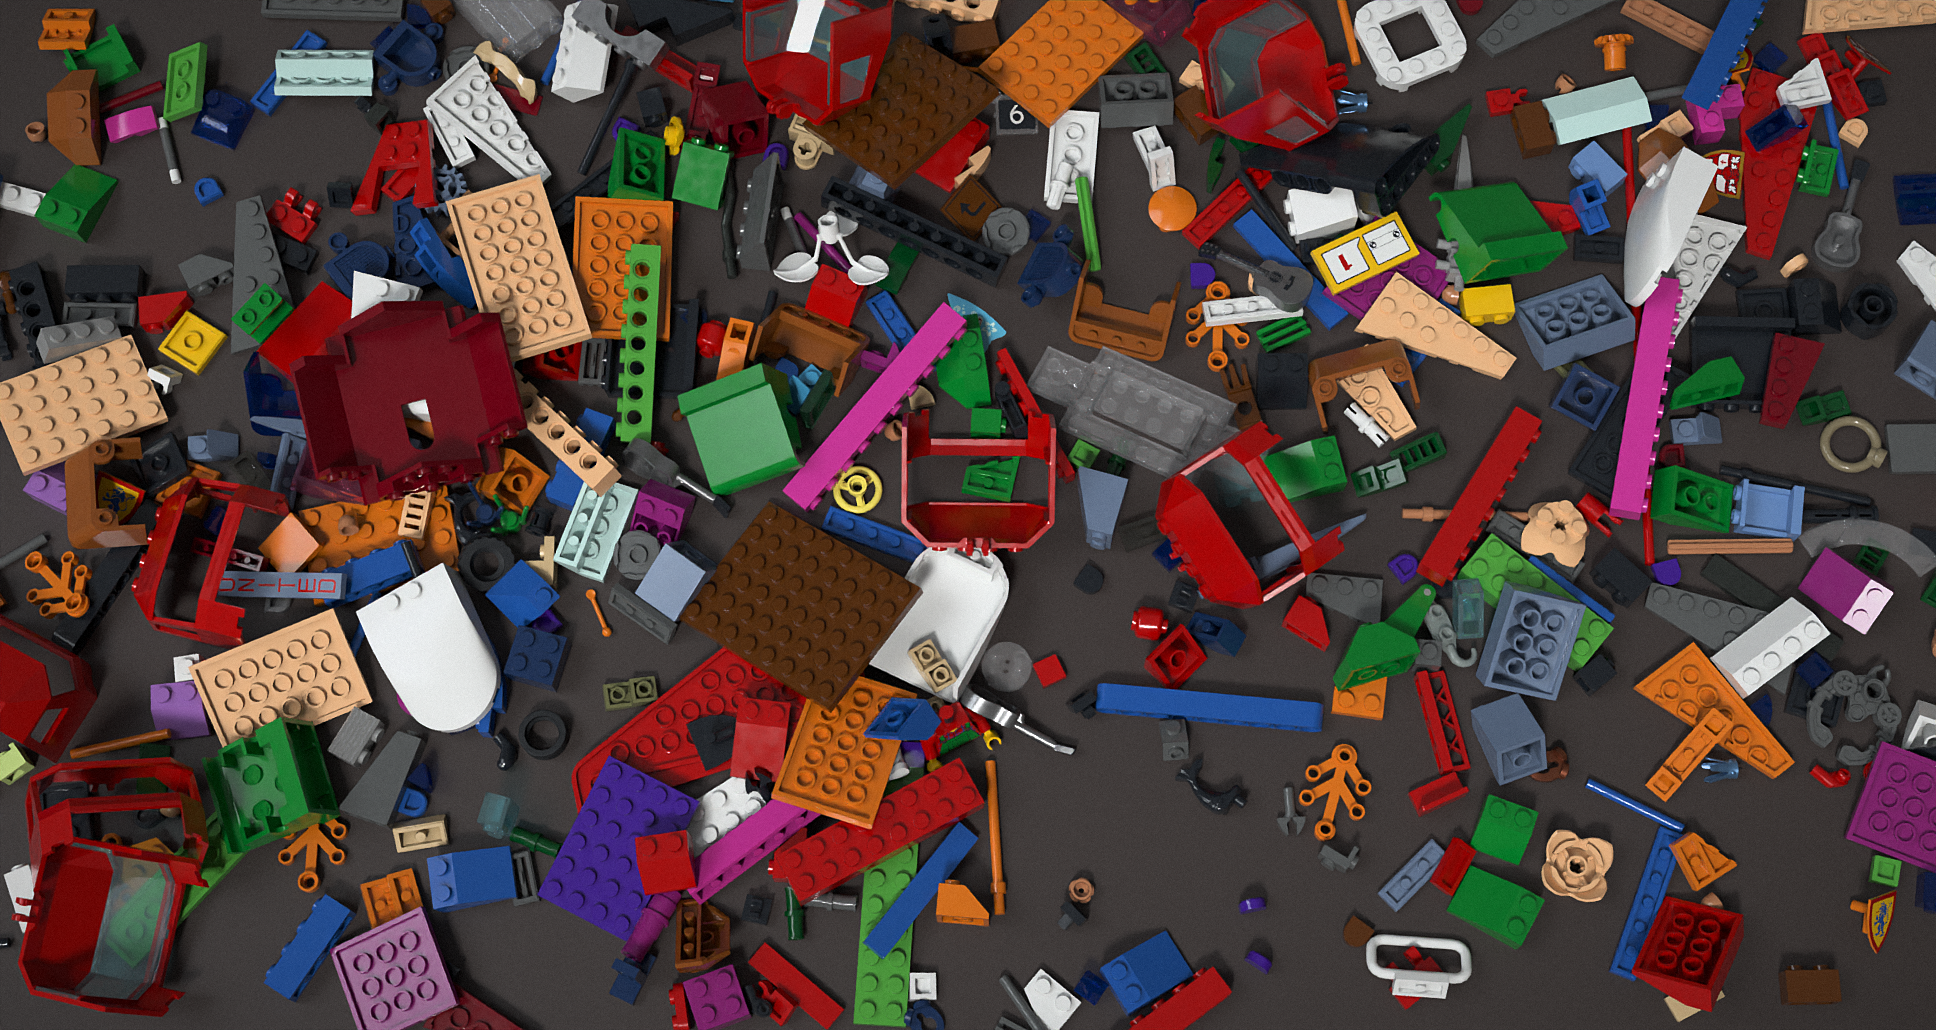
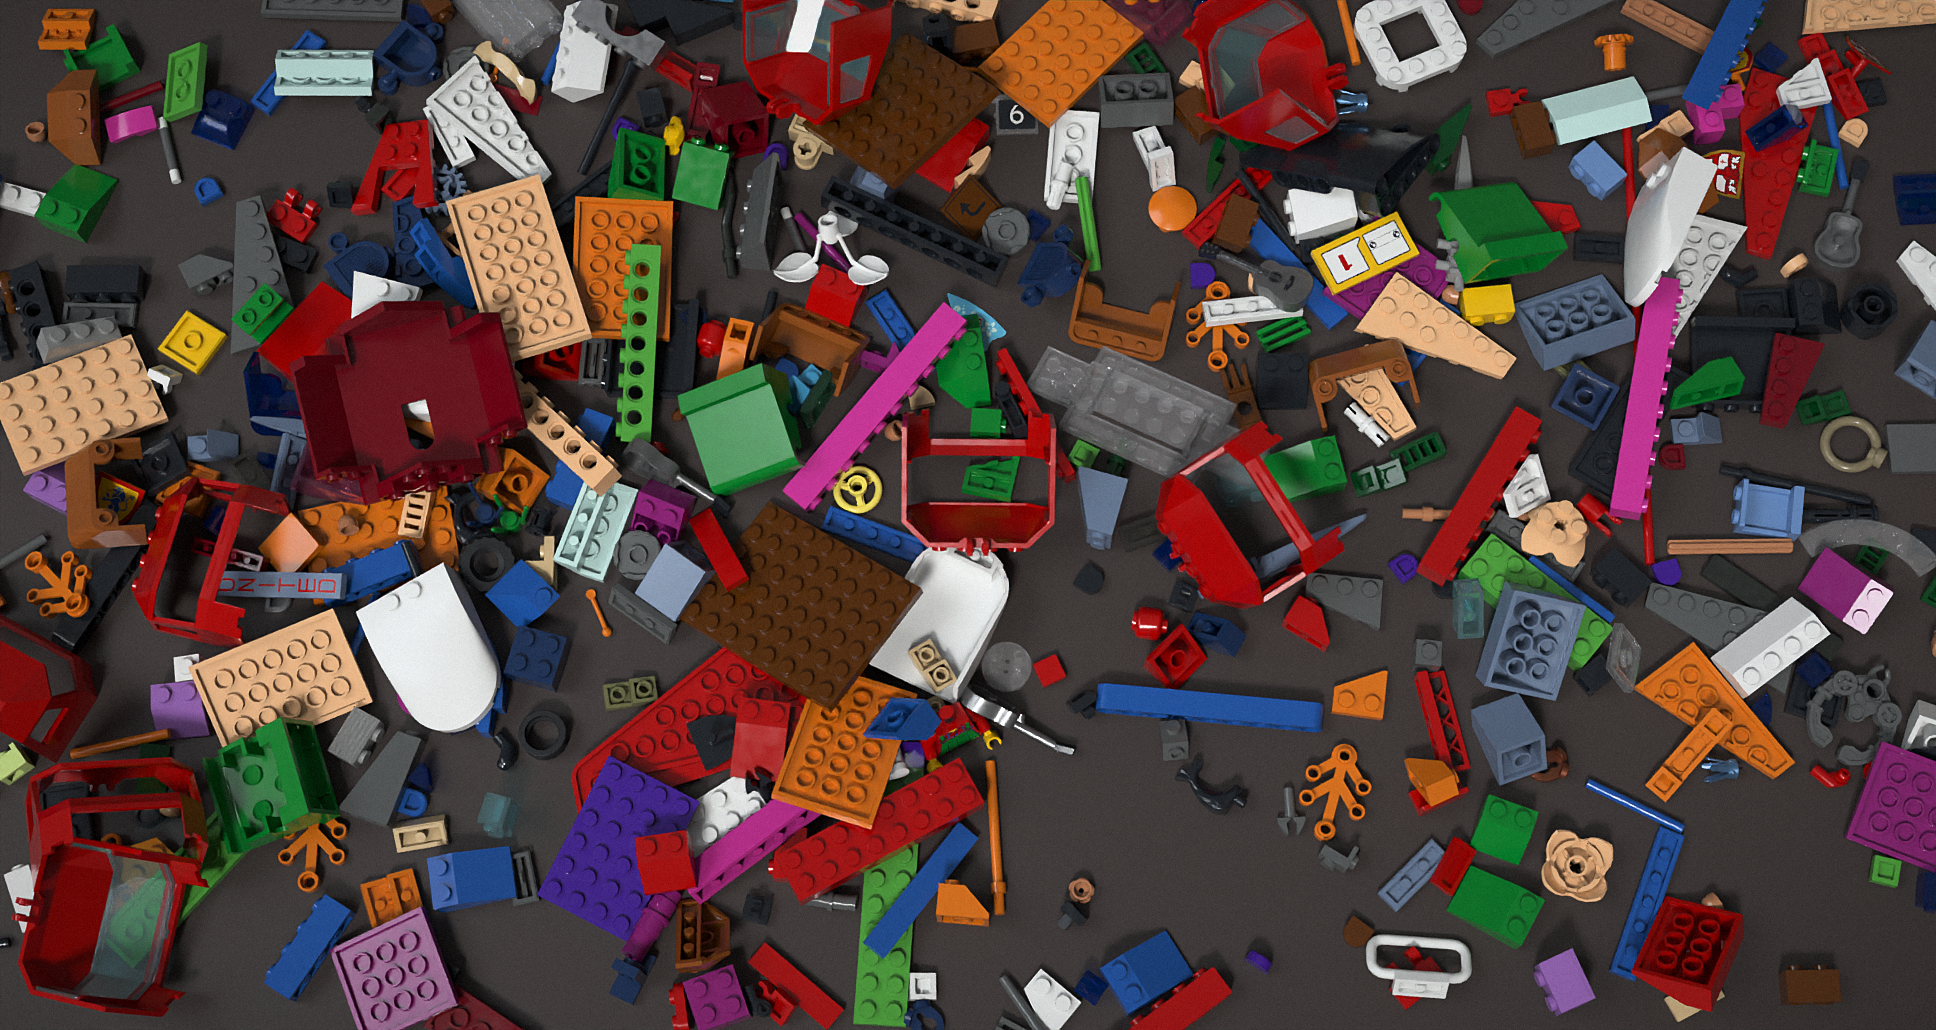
(163, 310): red slope -> none
(377, 41): clear blue tile -> none
(535, 841): dark green pin -> none
(547, 622): dark purple tile -> none
(718, 549): none -> red slope
(794, 916): dark green pin -> none
(899, 263): dark green slope -> none
(1236, 223): none -> reddish brown brick
(1252, 905): dark purple tile -> none
(1390, 645): green slope -> none
(1432, 779): none -> orange slope
(1527, 488): none -> white wing
(1563, 982): none -> medium lavender slope
(1565, 83): nougat hinge -> none
(1587, 206): blue brick -> none
(1623, 658): none -> clear tile
(1691, 500): green slope -> none
(1699, 861): orange wing -> none
(1877, 917): shield -> none

